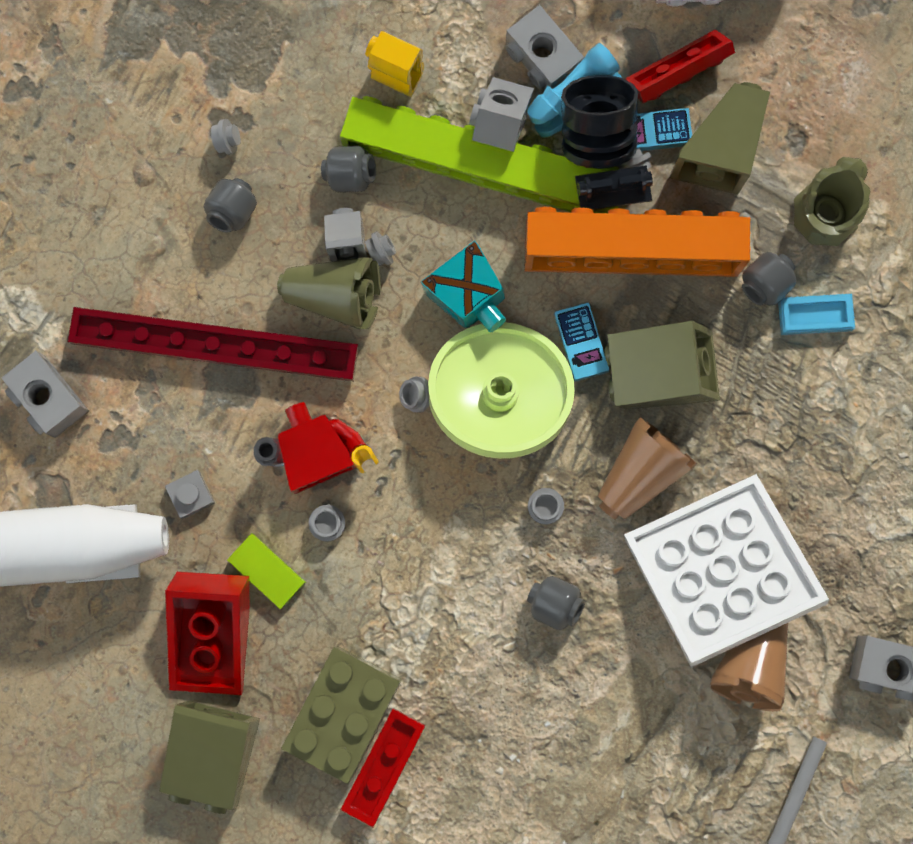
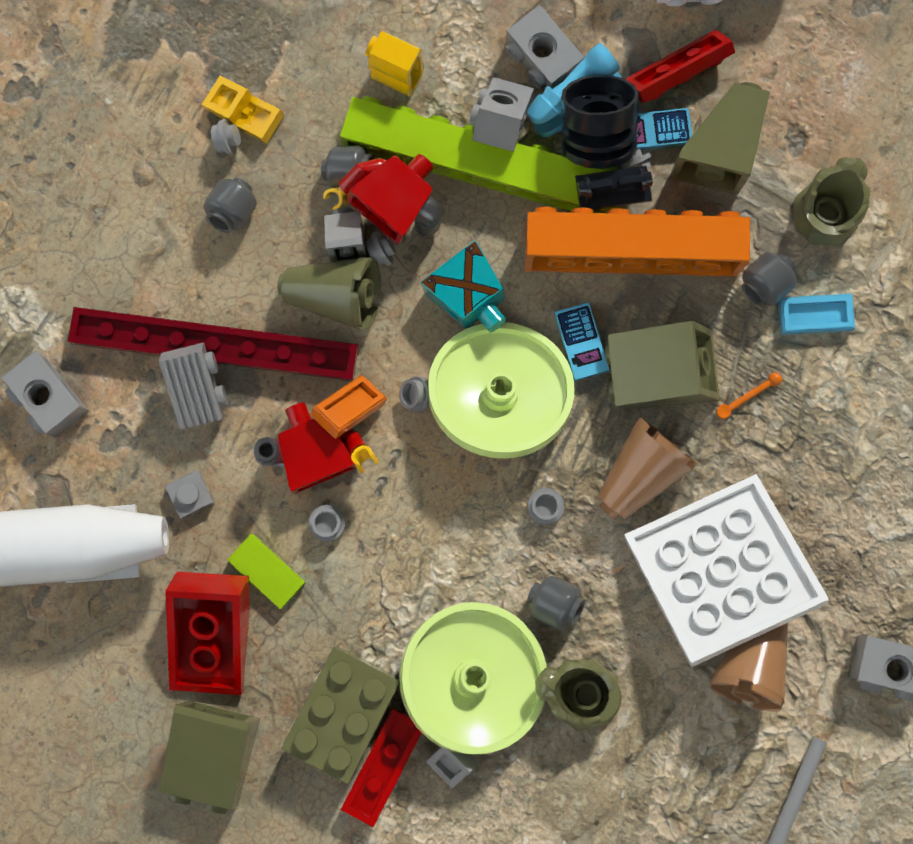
(192, 385): none -> light grey brick
(243, 109): none -> yellow slope
(348, 406): none -> orange tile
(391, 196): none -> red torso
(451, 765): none -> light grey plate
(472, 678): none -> yellowish green dish
(580, 693): none -> olive piece
(724, 410): none -> orange hinge

